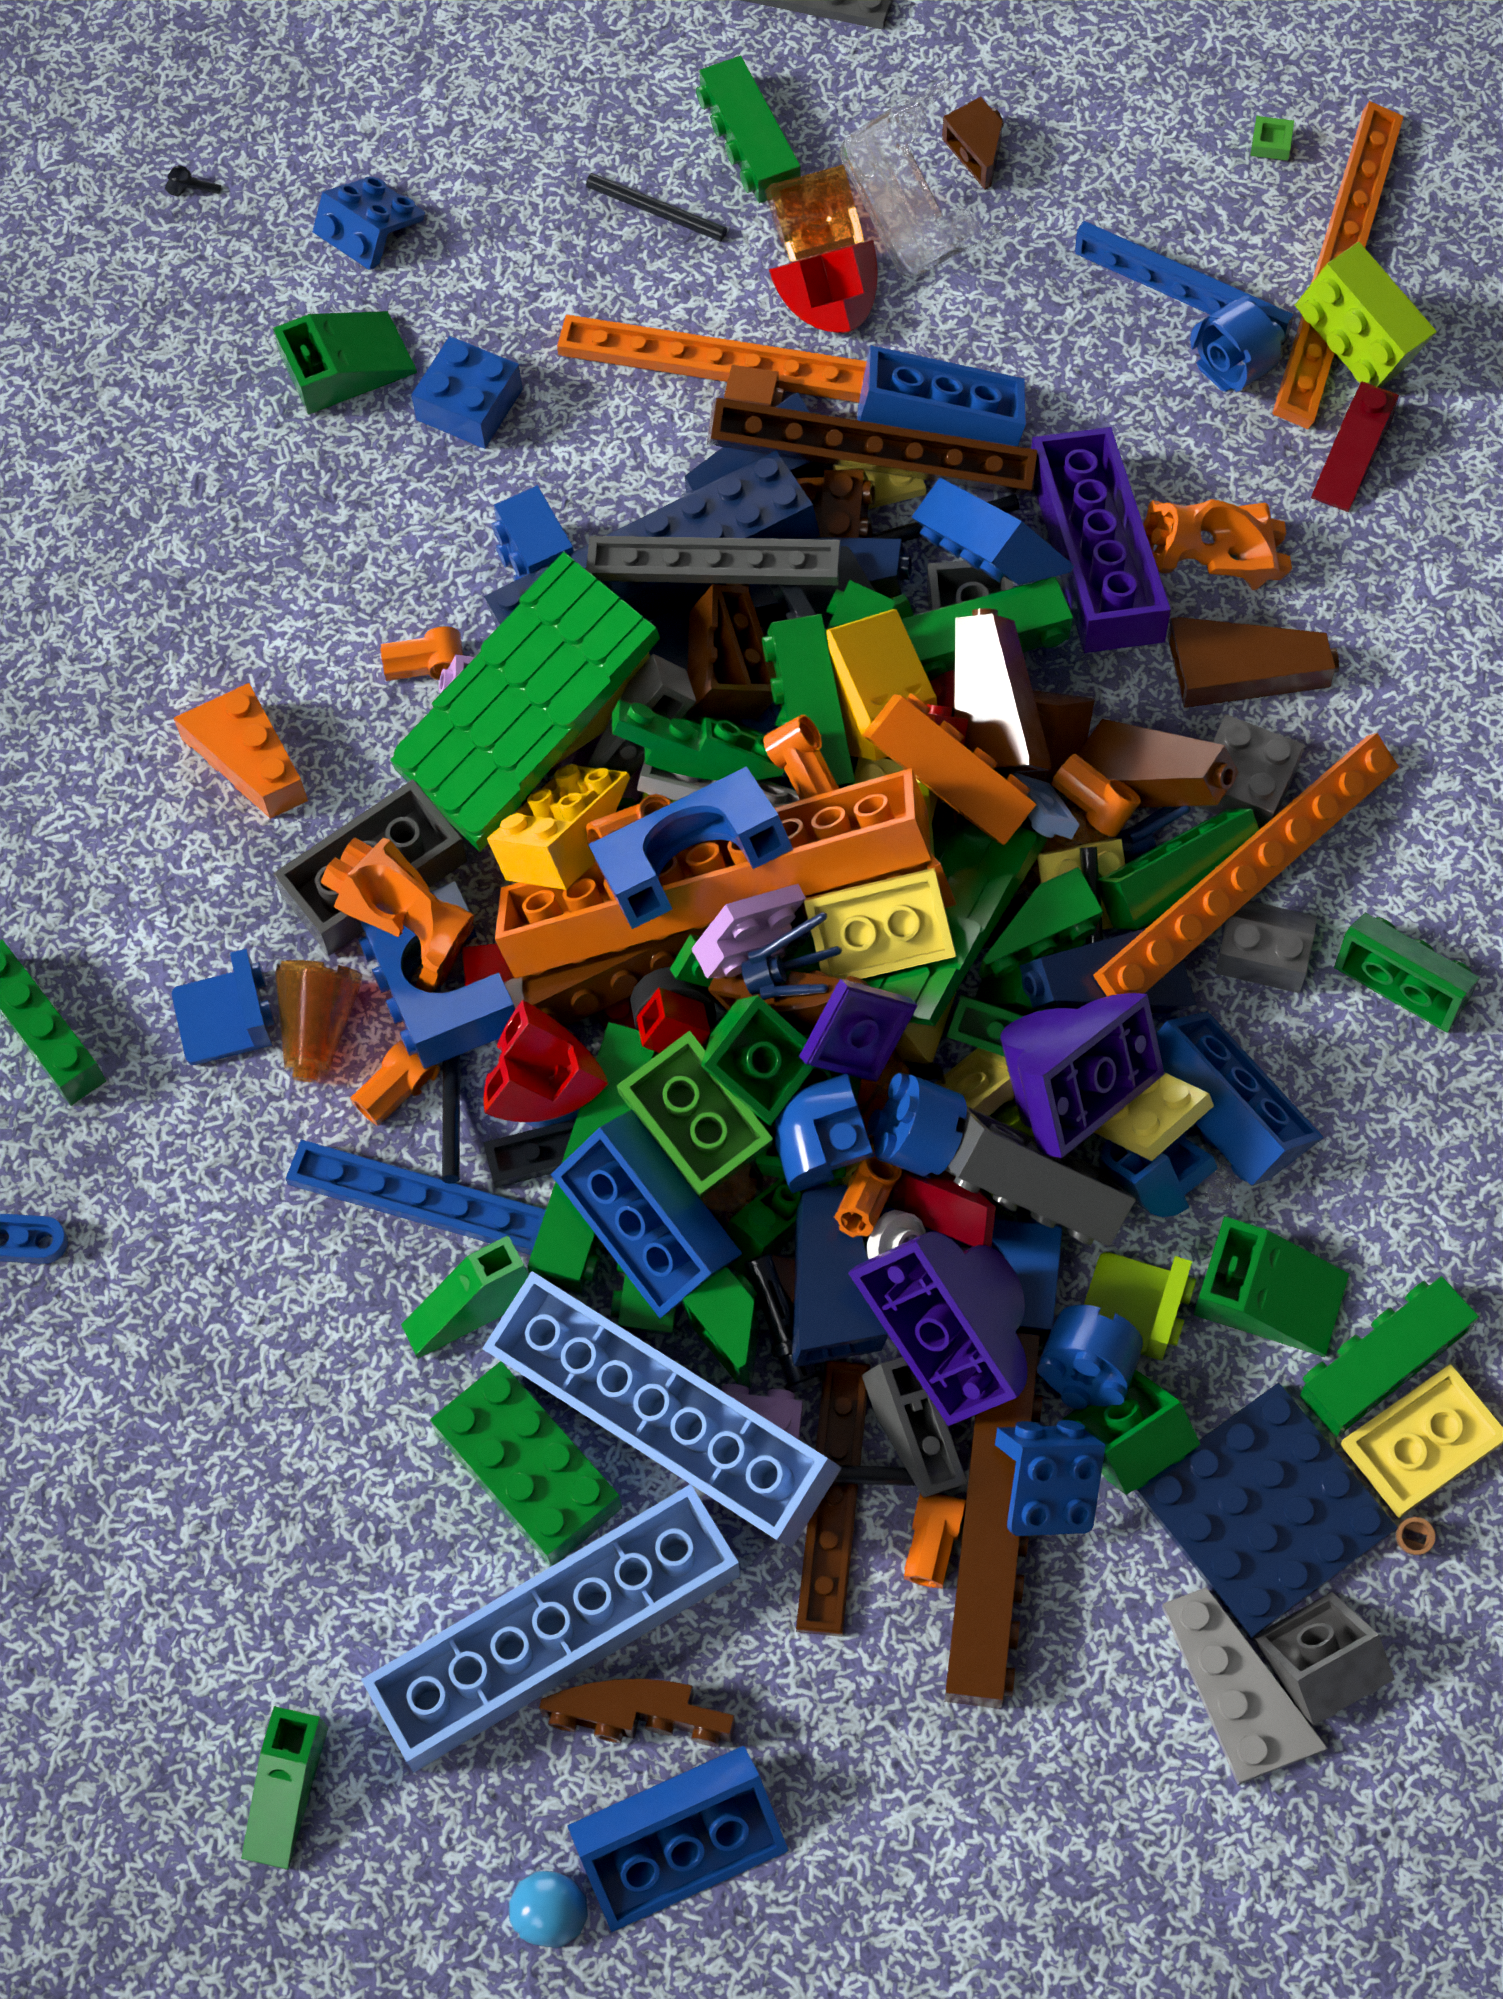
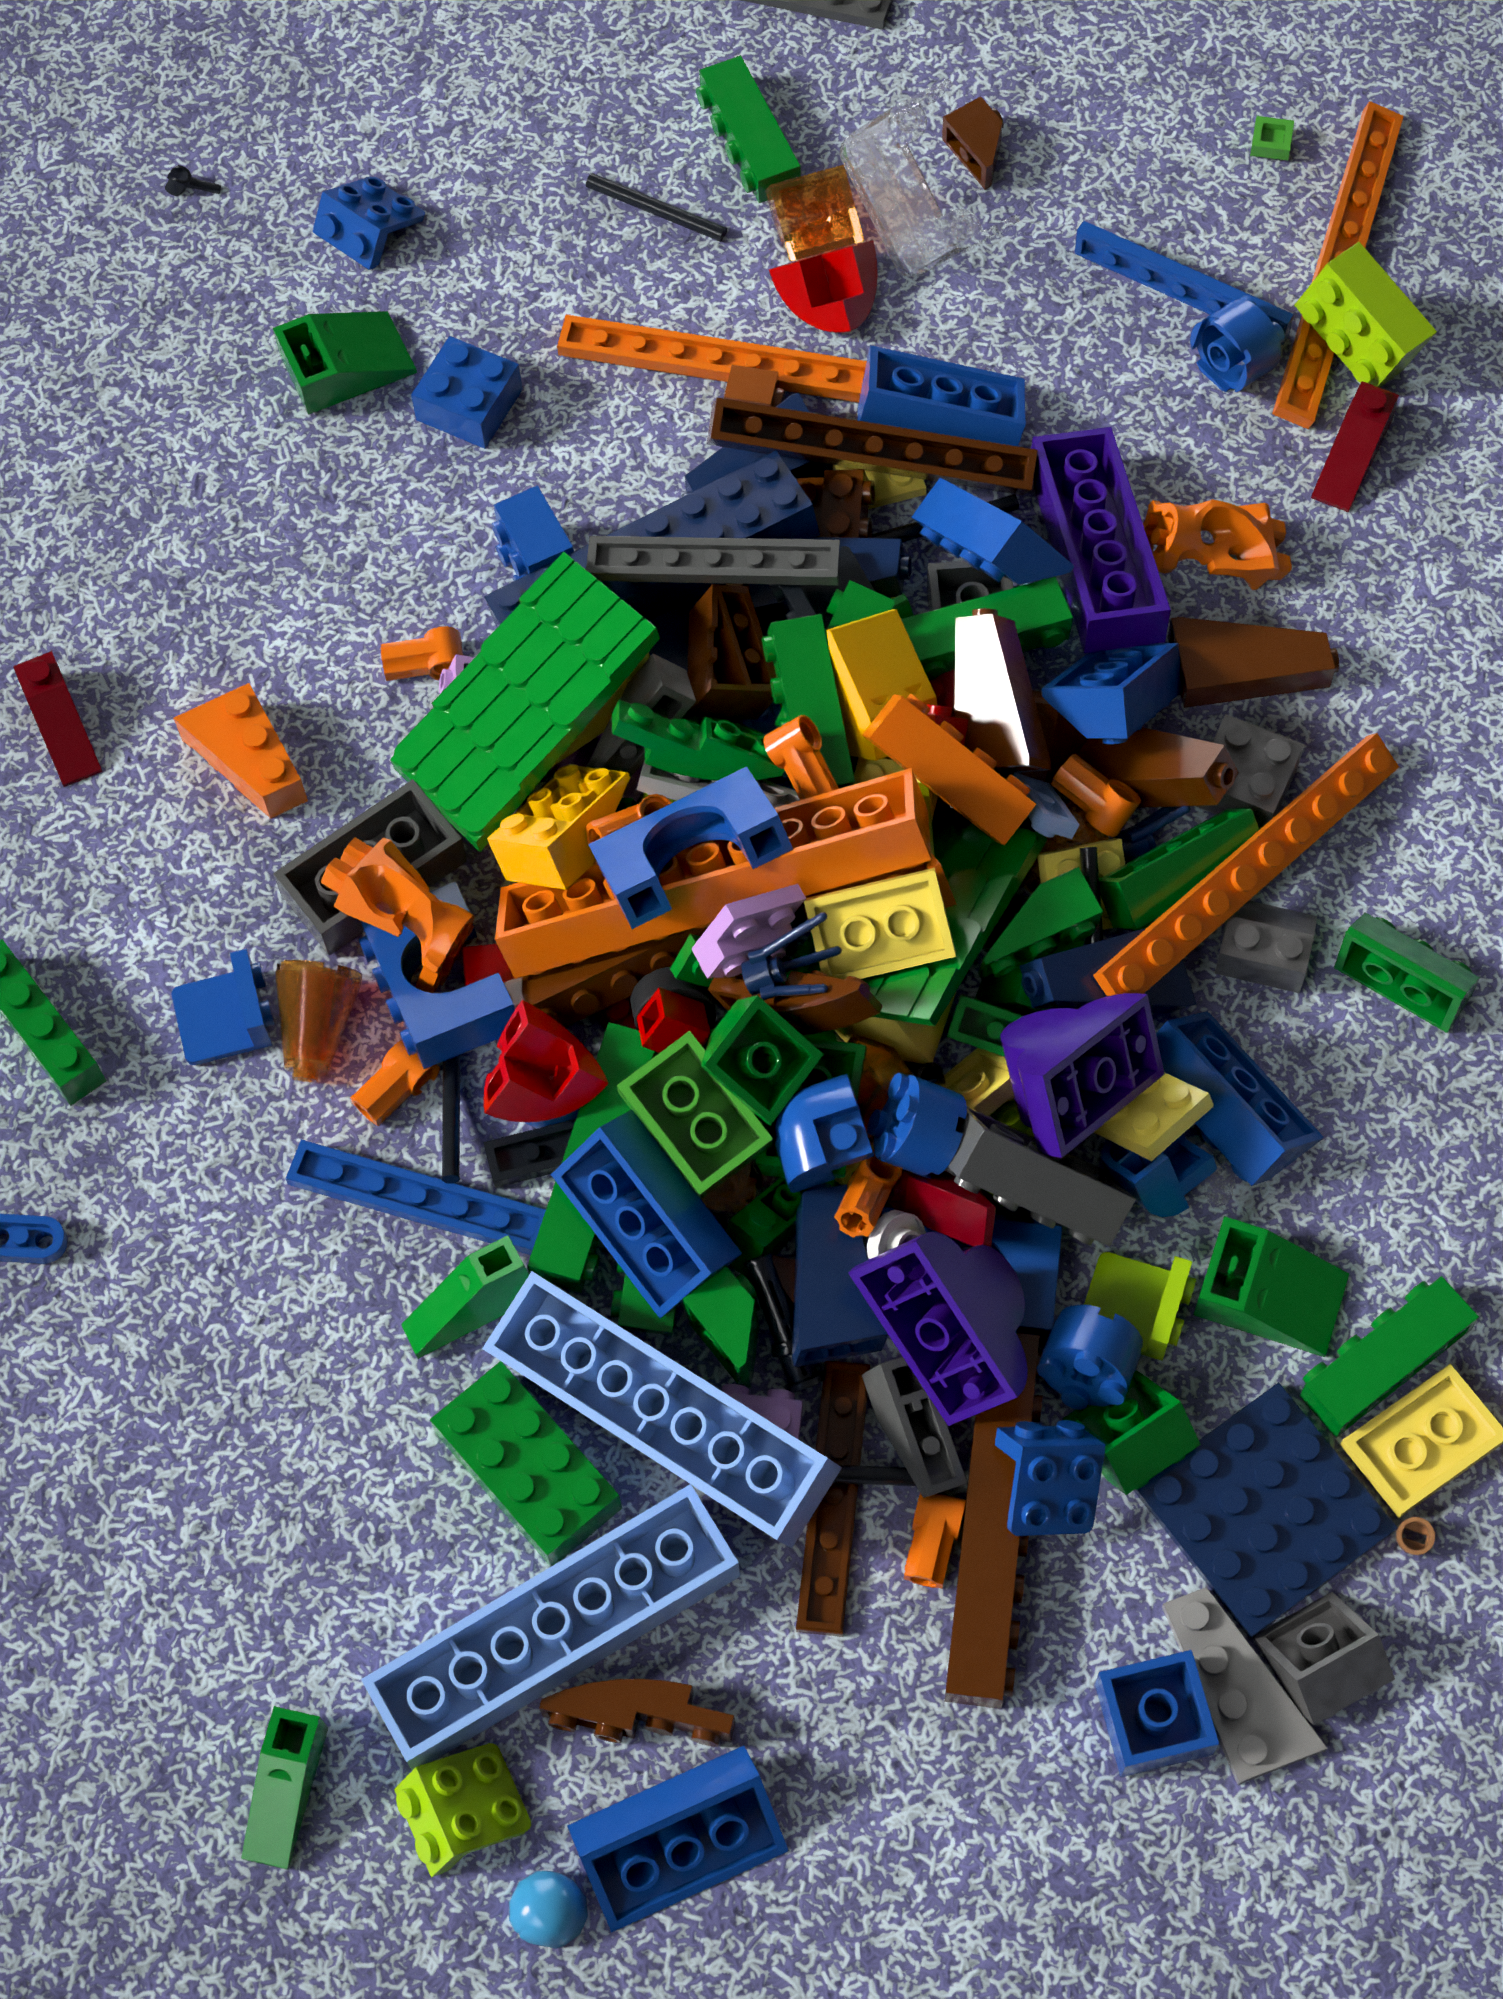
(57, 718): none -> dark red slope
(461, 1806): none -> lime bracket
(858, 1030): dark purple plate -> none
(1116, 690): none -> blue slope
(1156, 1713): none -> blue brick

